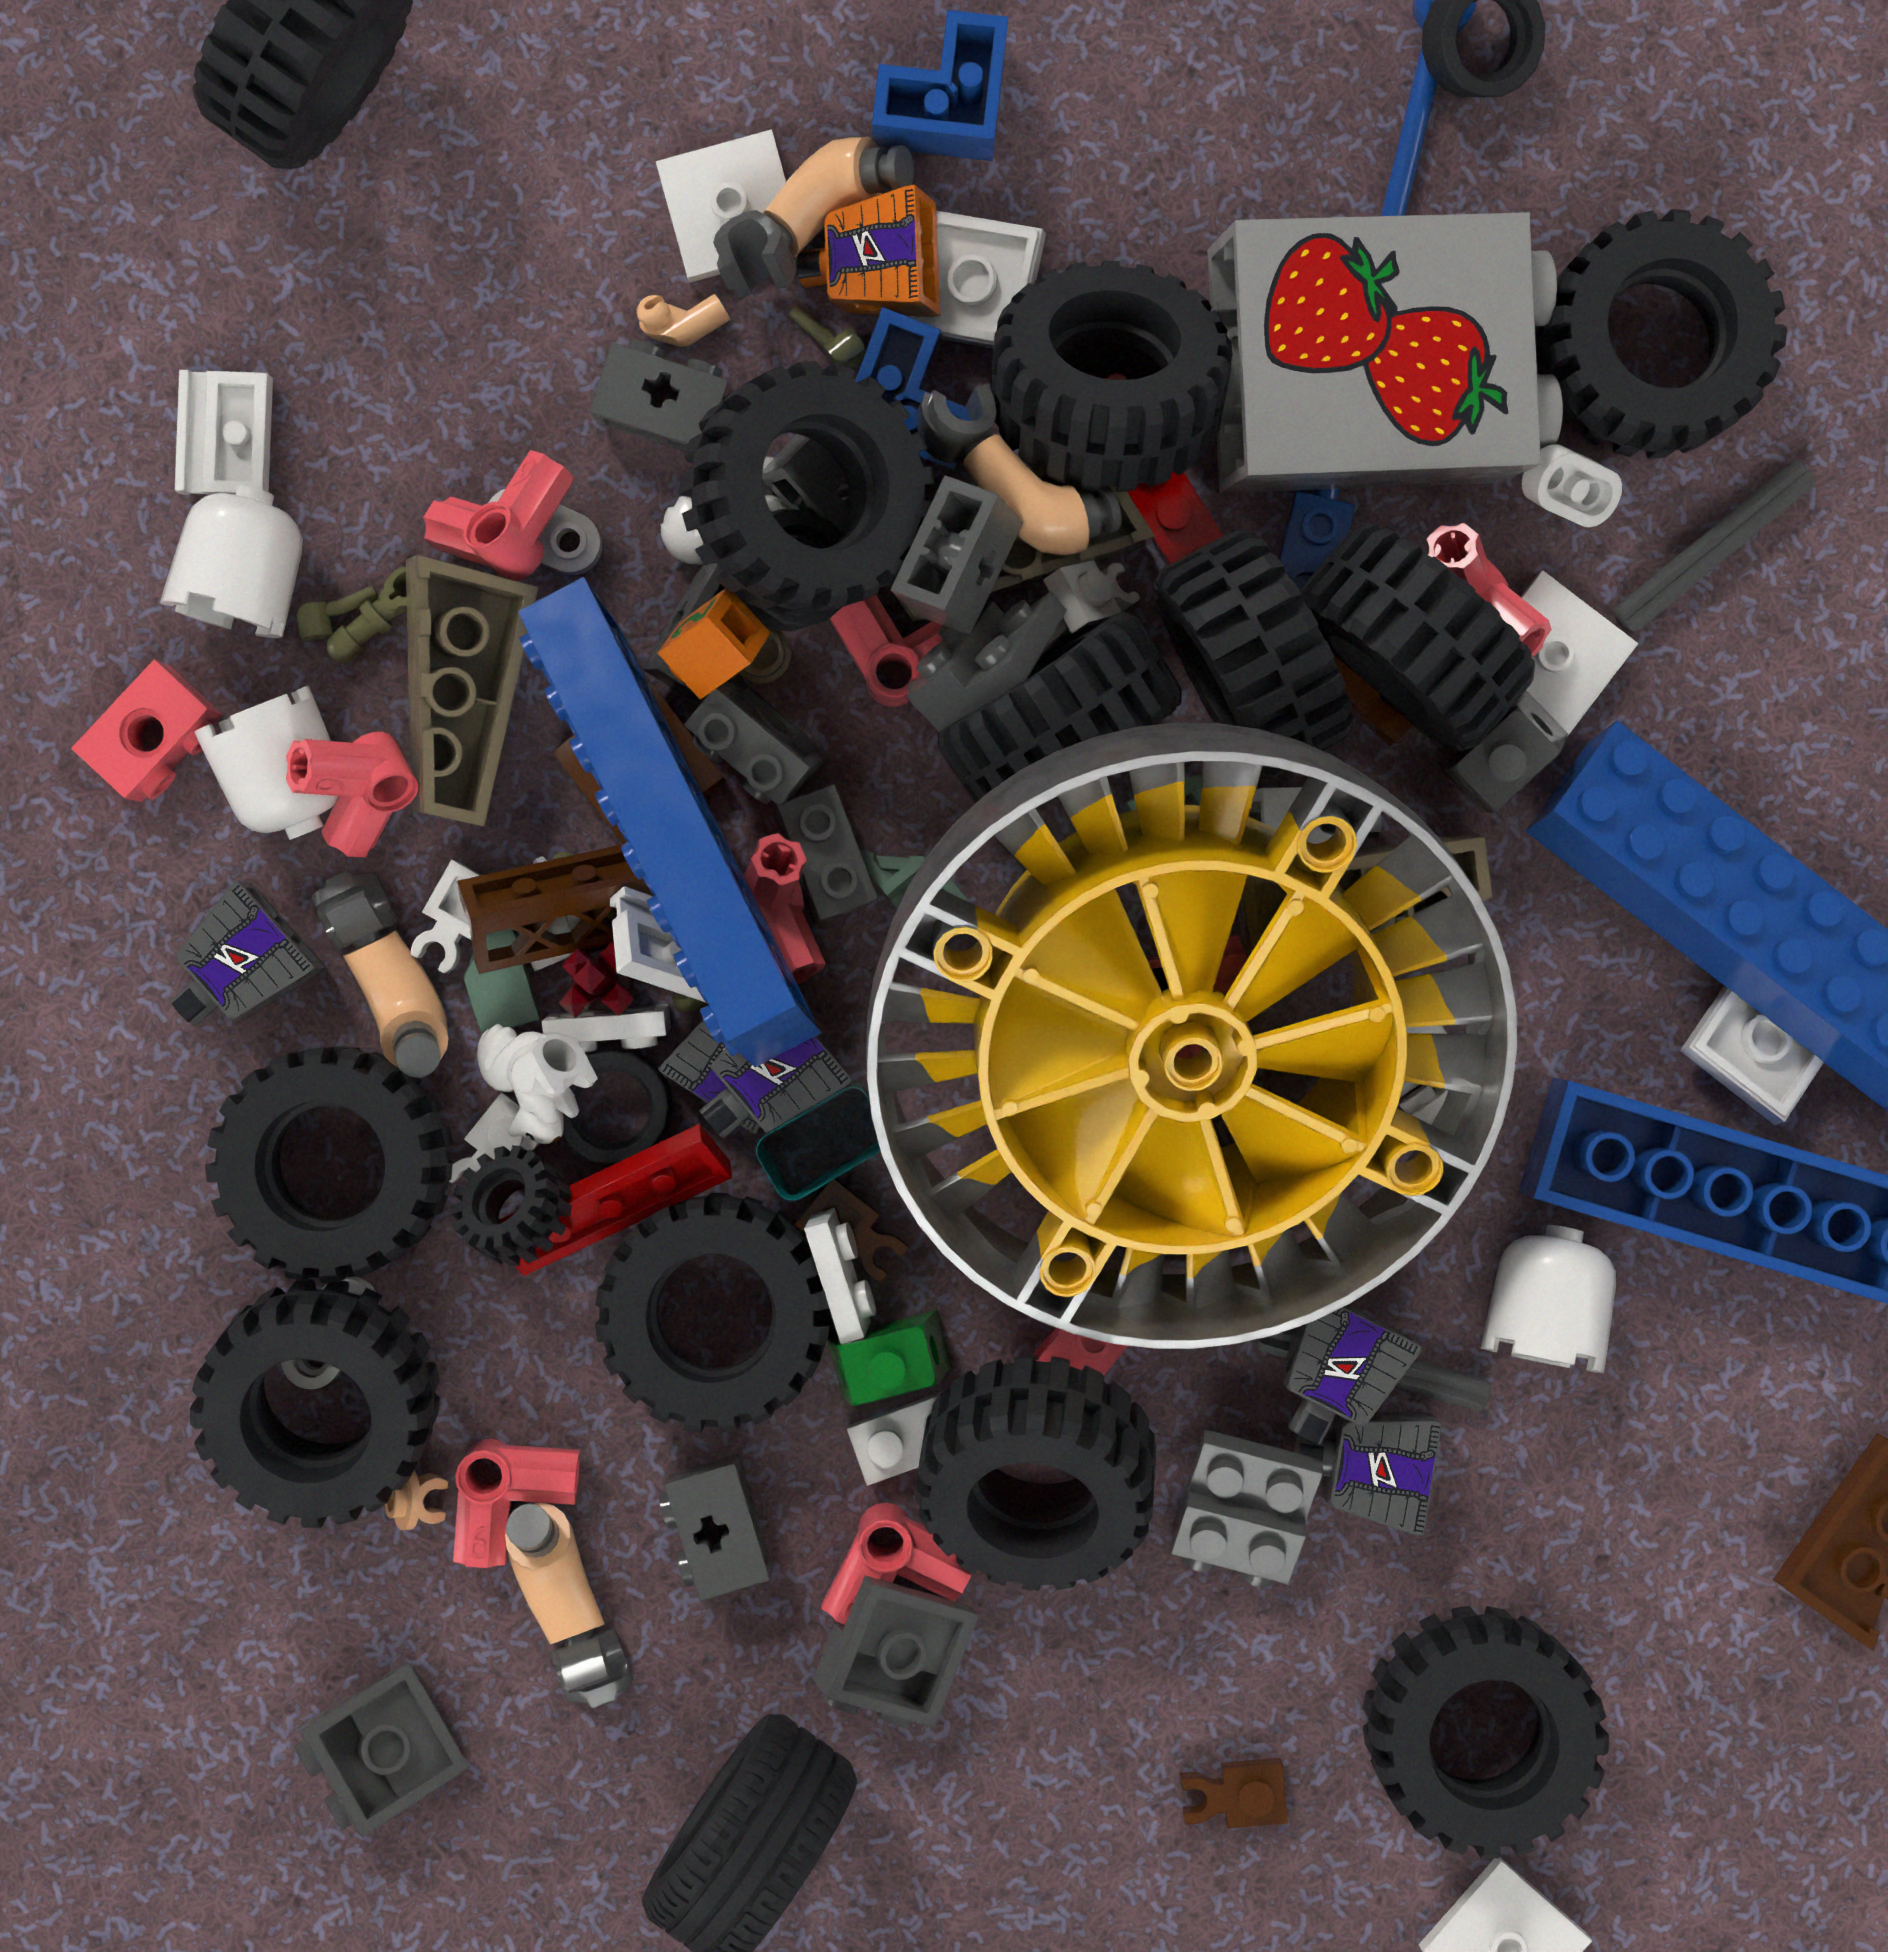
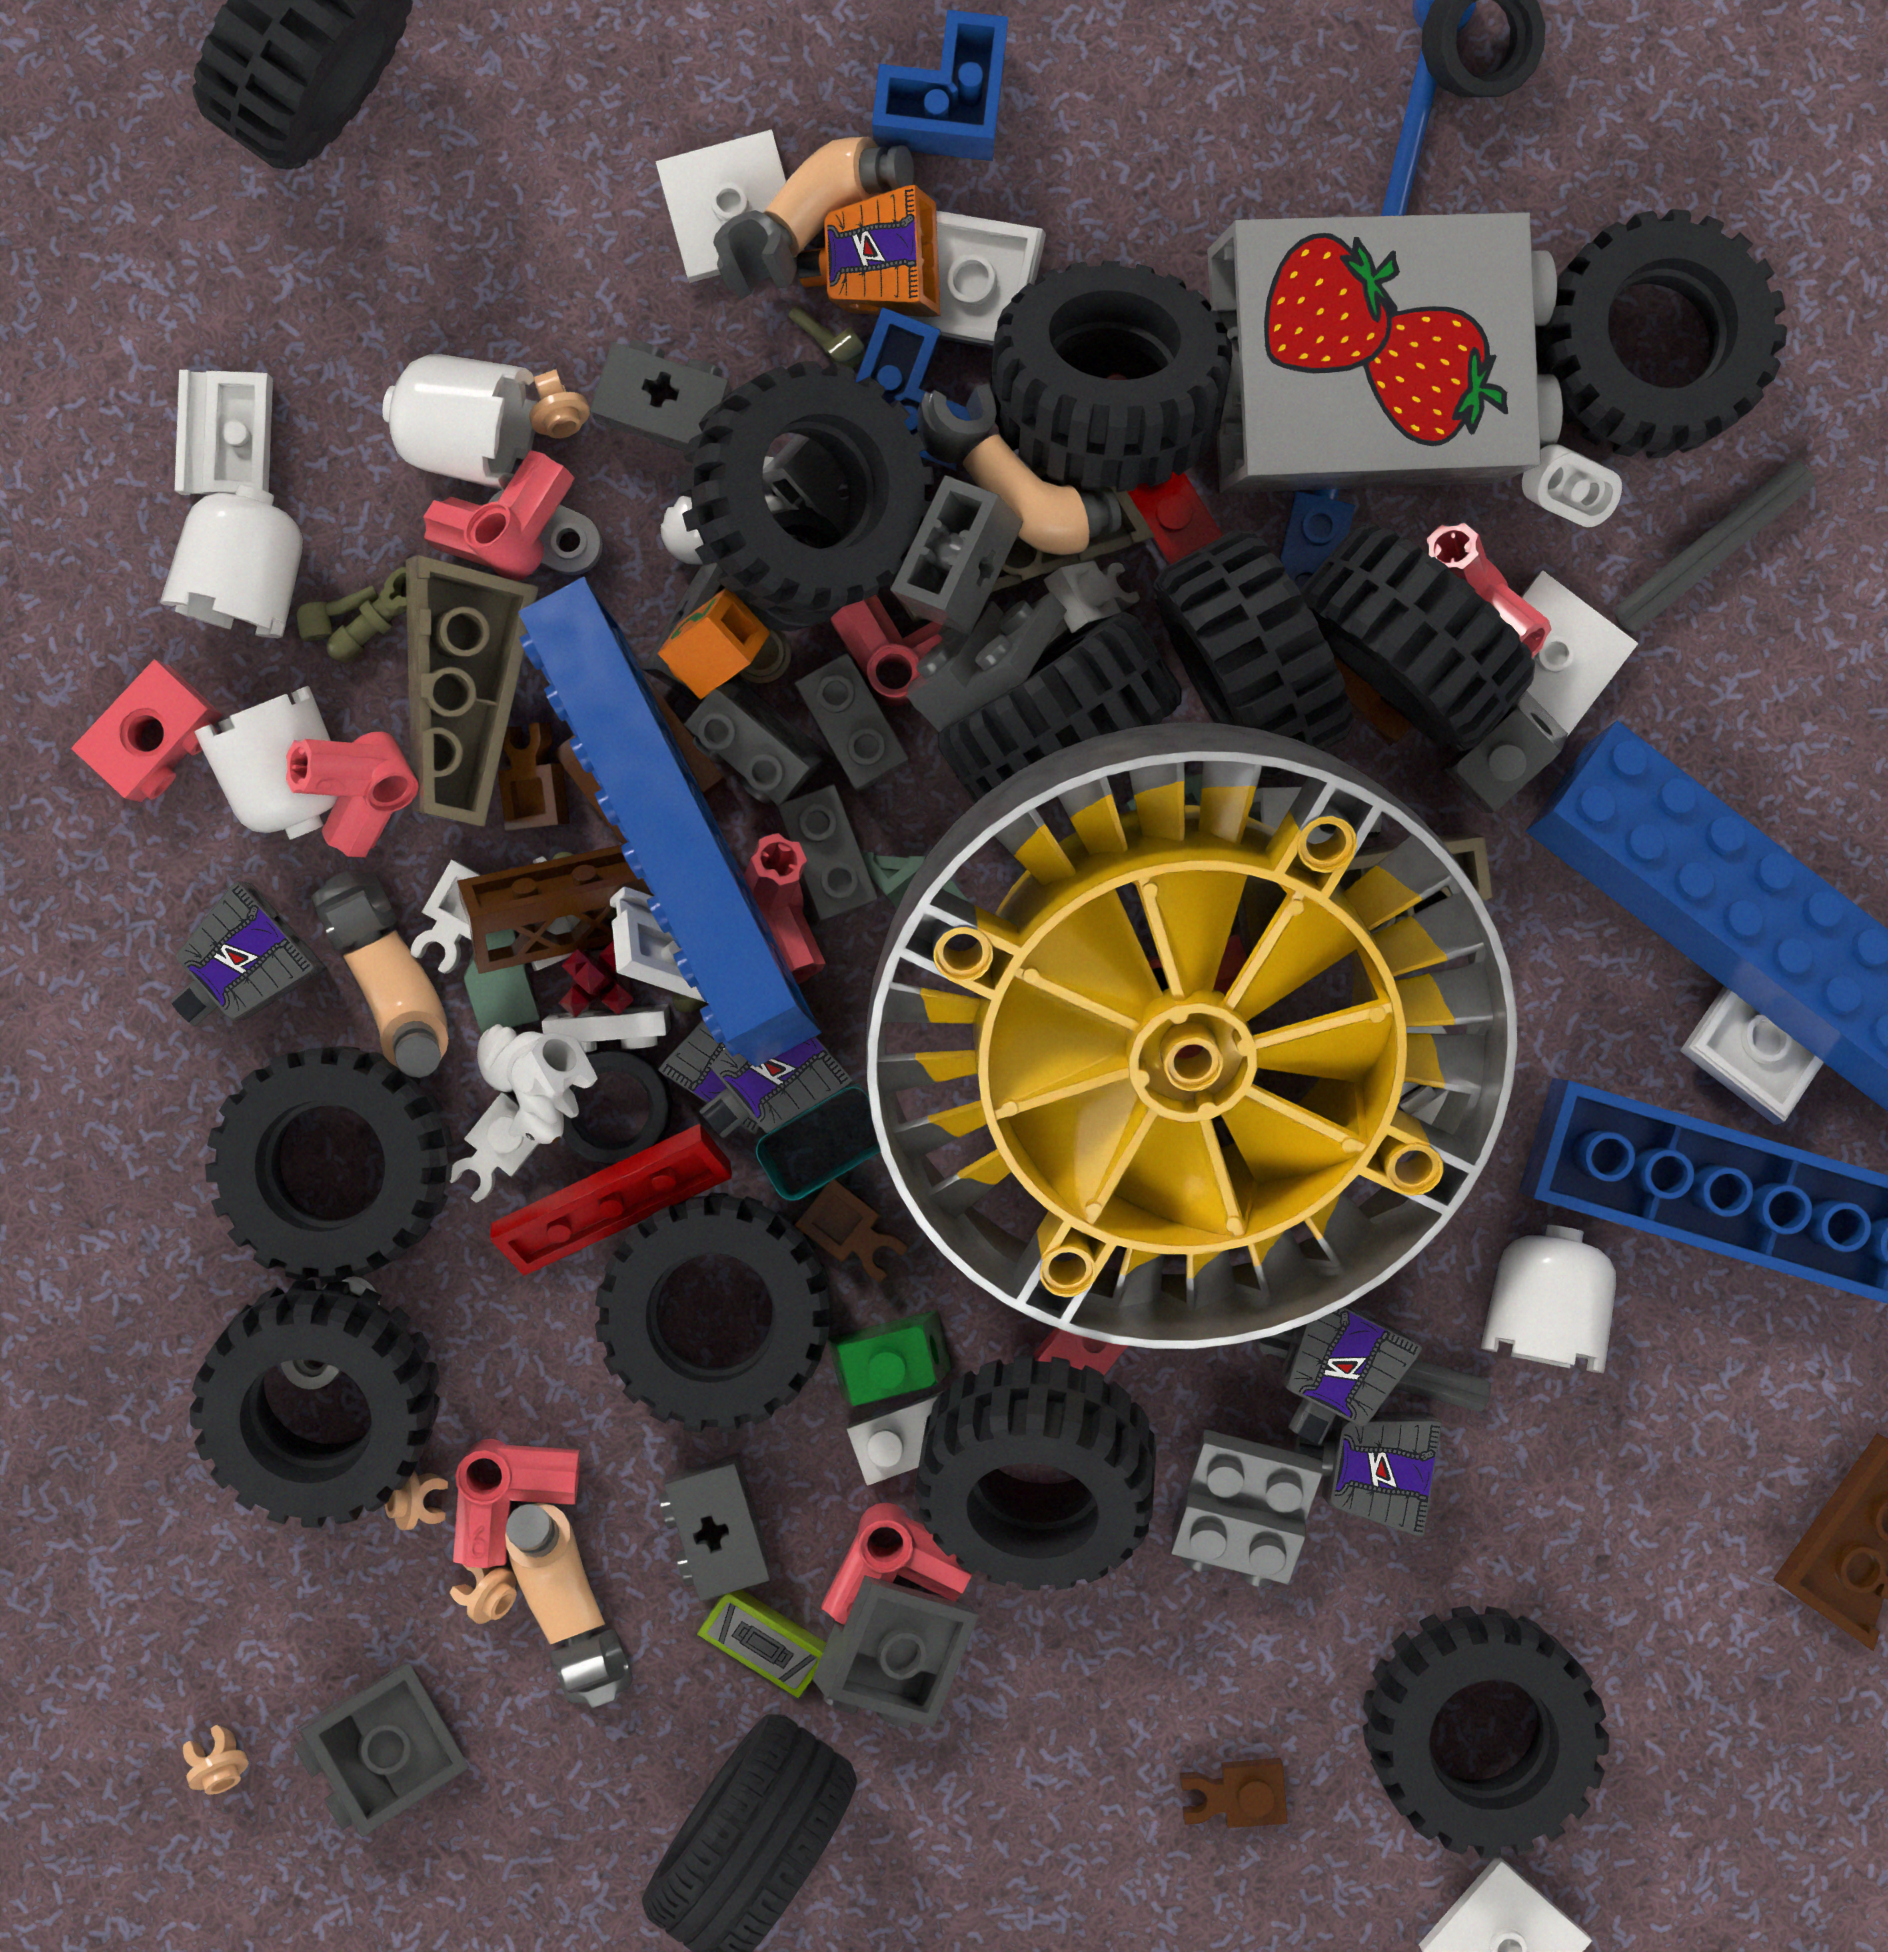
(219, 1769): none -> light nougat plate
(461, 418): none -> white cylinder
(489, 1191): black tyre -> none
(492, 1595): none -> light nougat plate
(532, 789): none -> reddish brown plate
(558, 411): none -> light nougat plate
(678, 325): light nougat arm -> none
(763, 1640): none -> slope
(833, 1251): white plate -> none
(852, 723): none -> dark grey brick

